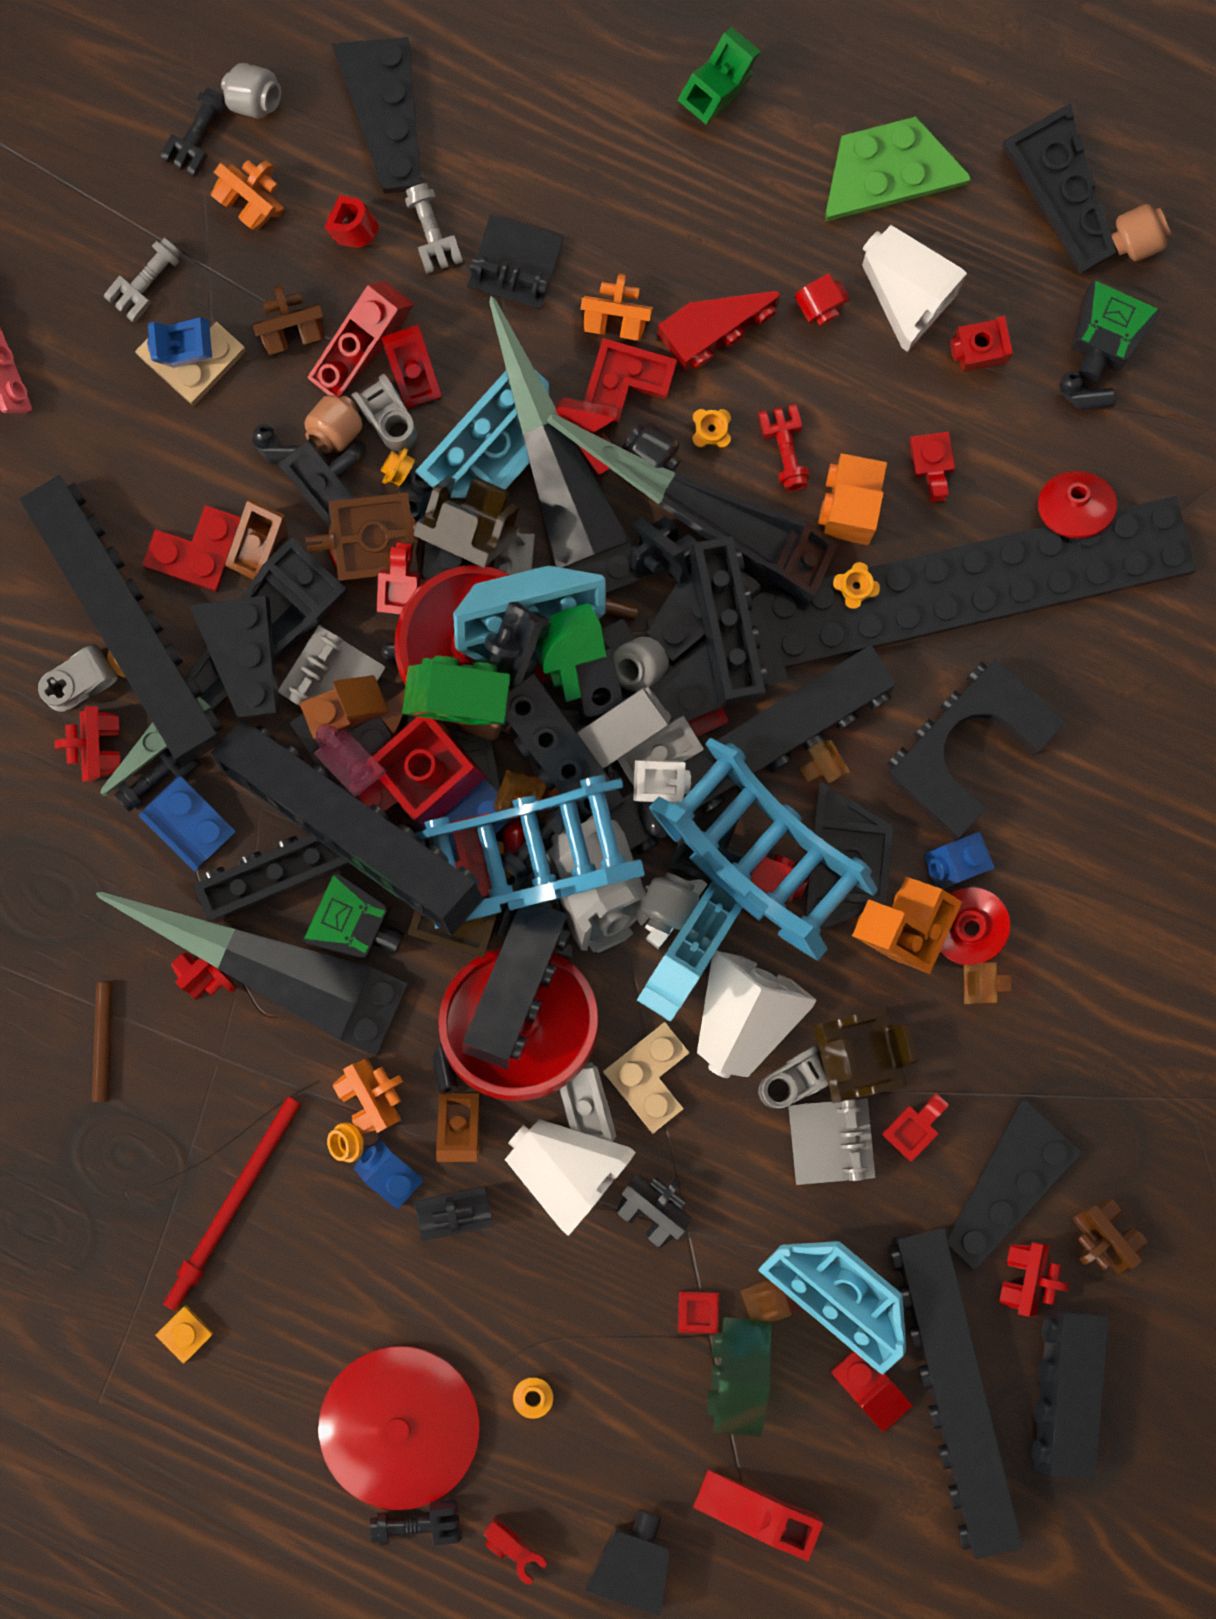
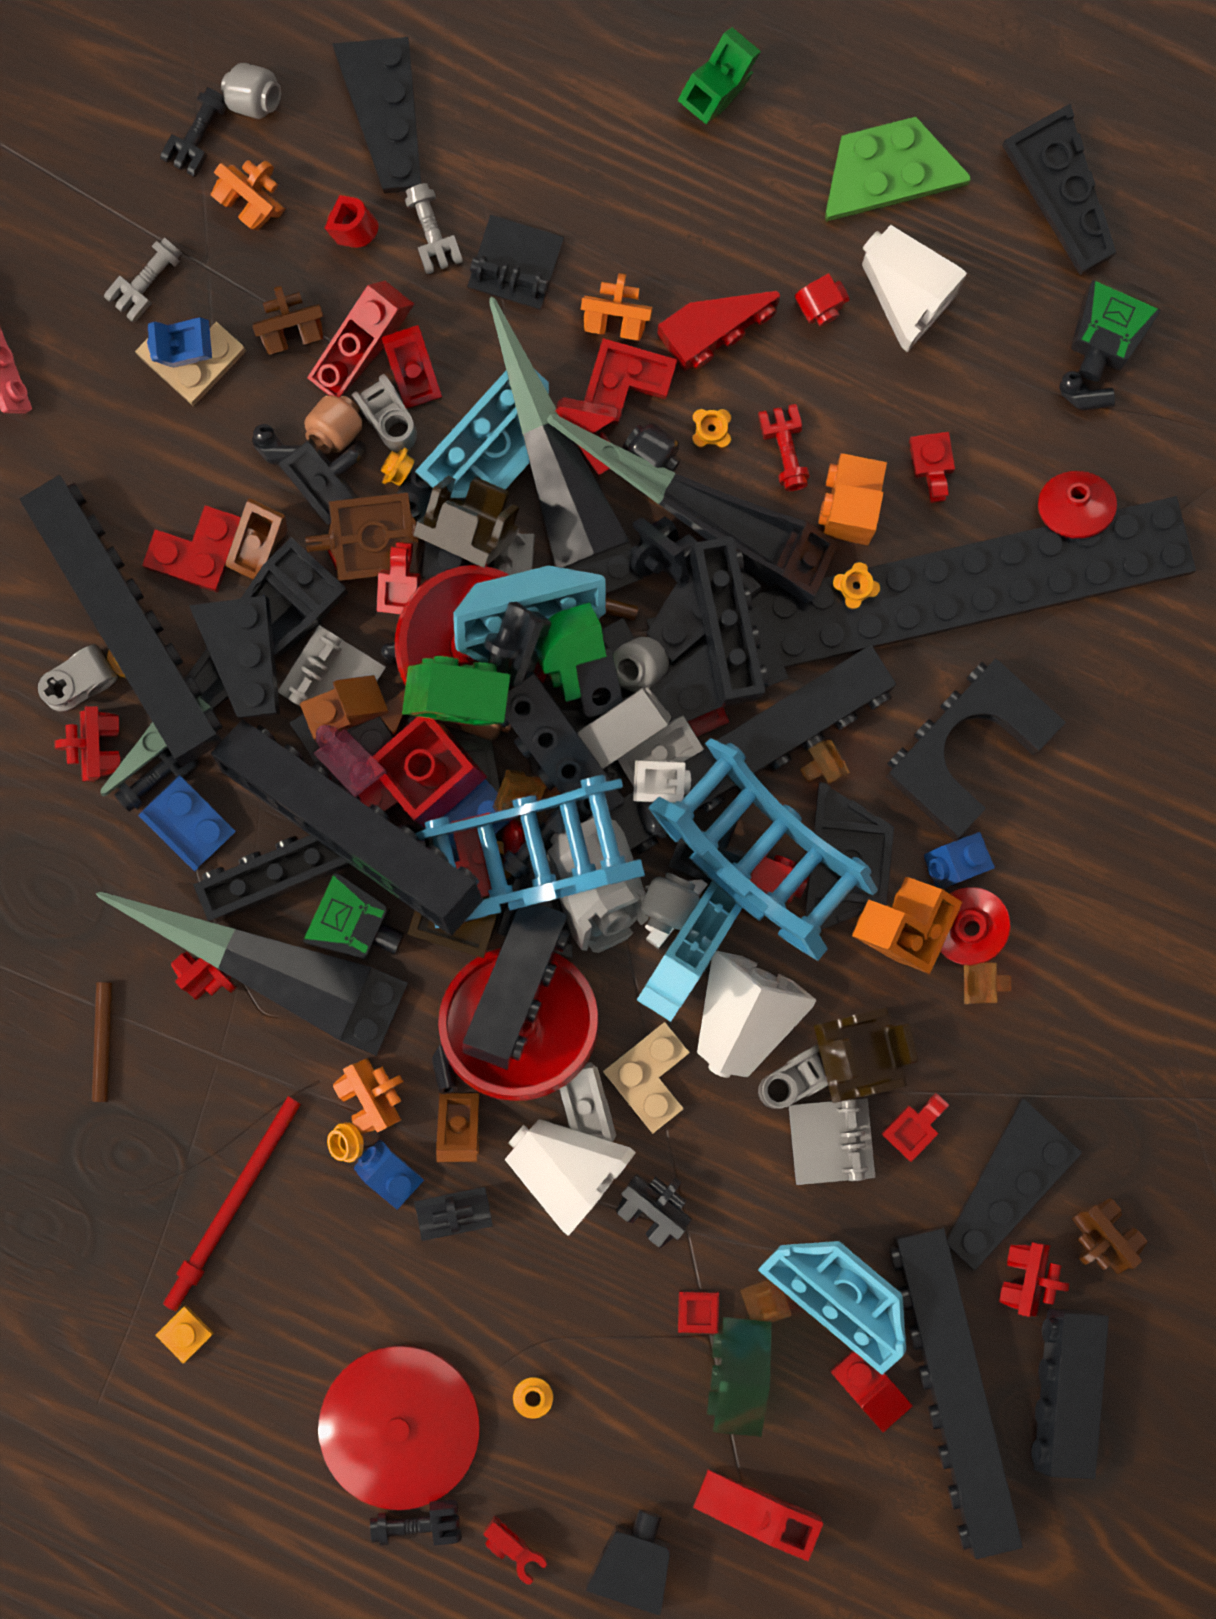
(975, 357): red brick -> none
(1141, 232): nougat head -> none

